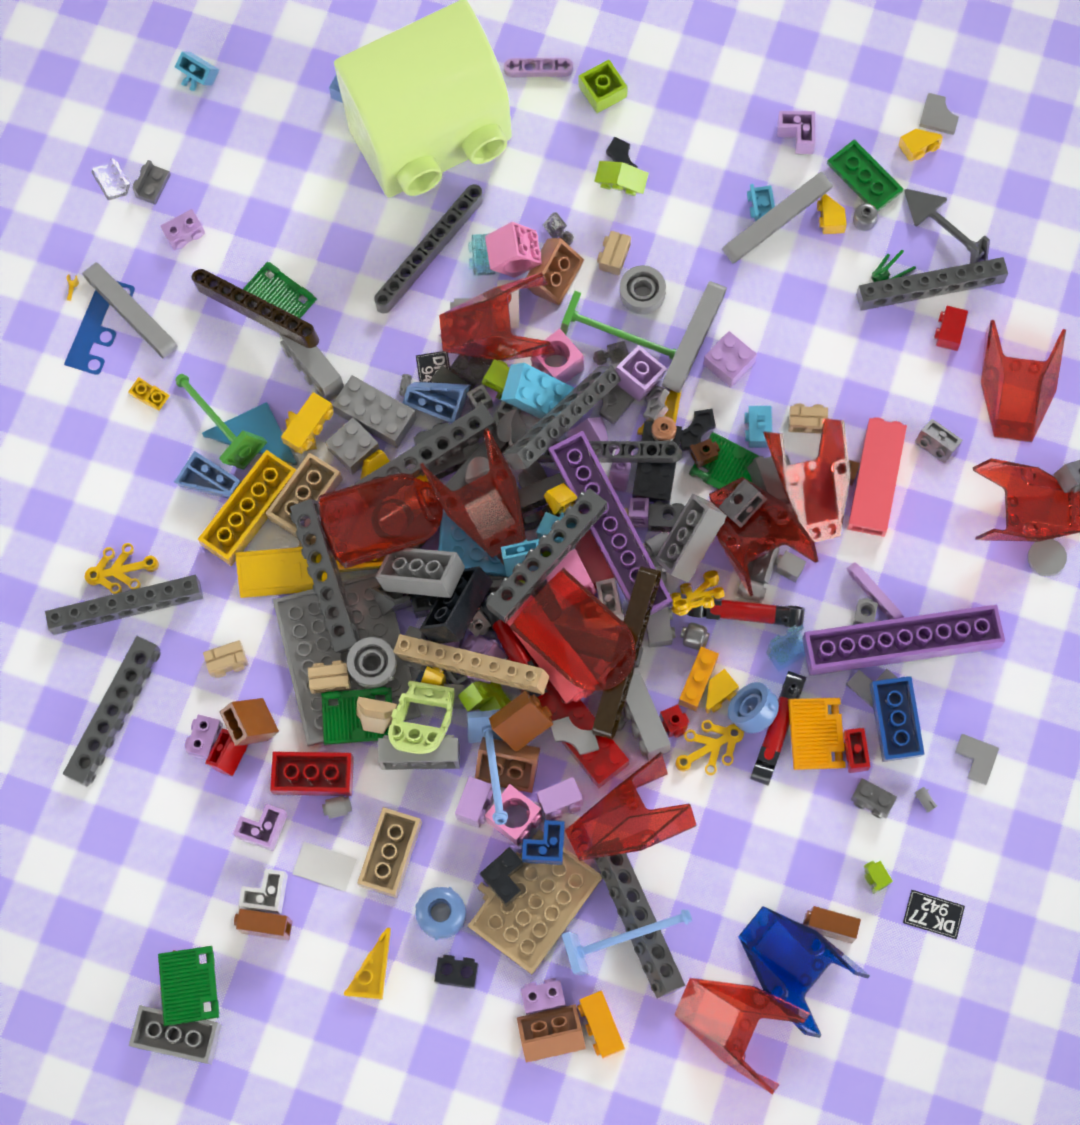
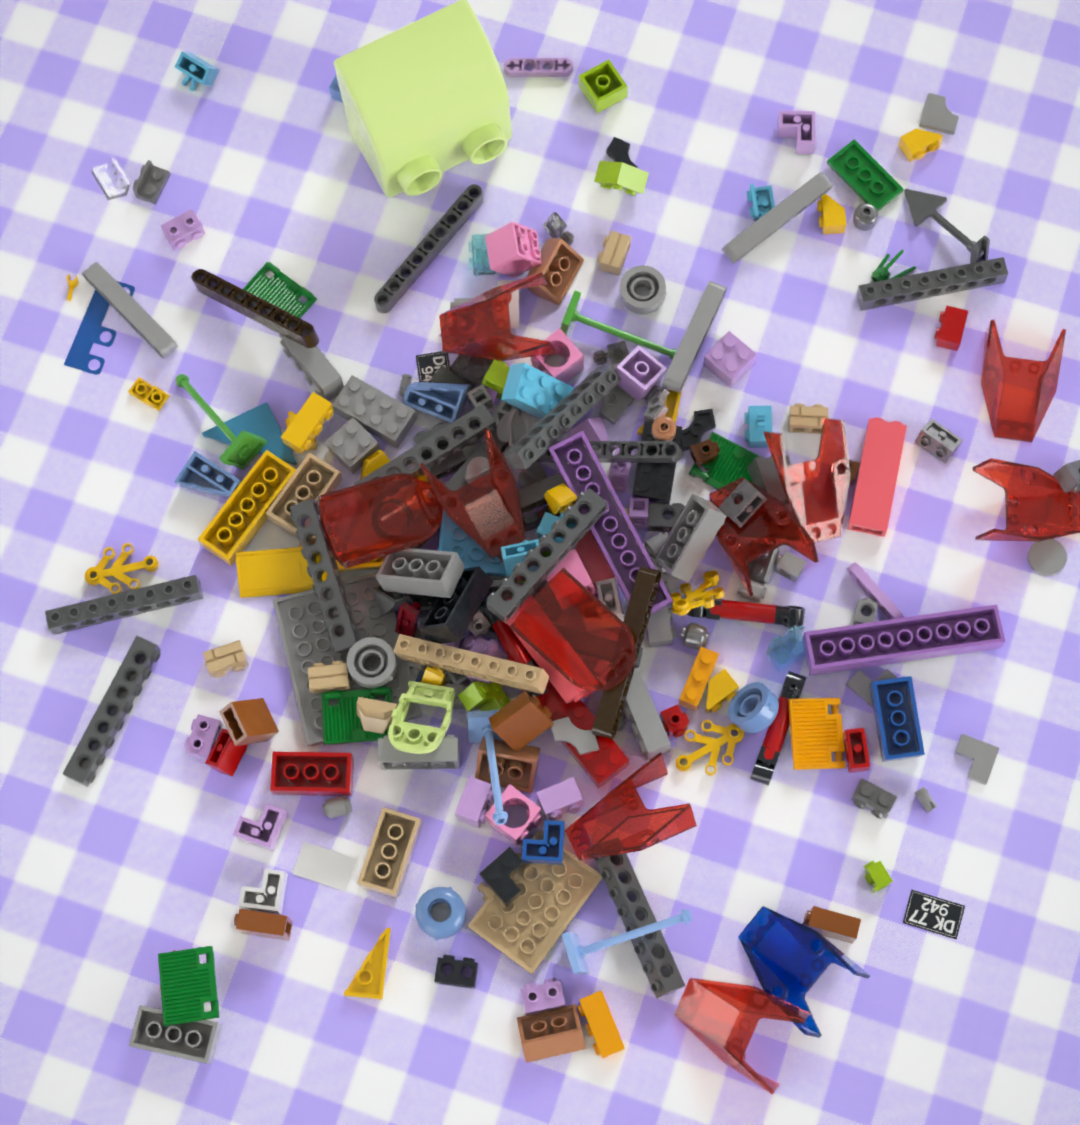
(408, 619): none -> dark red hinge

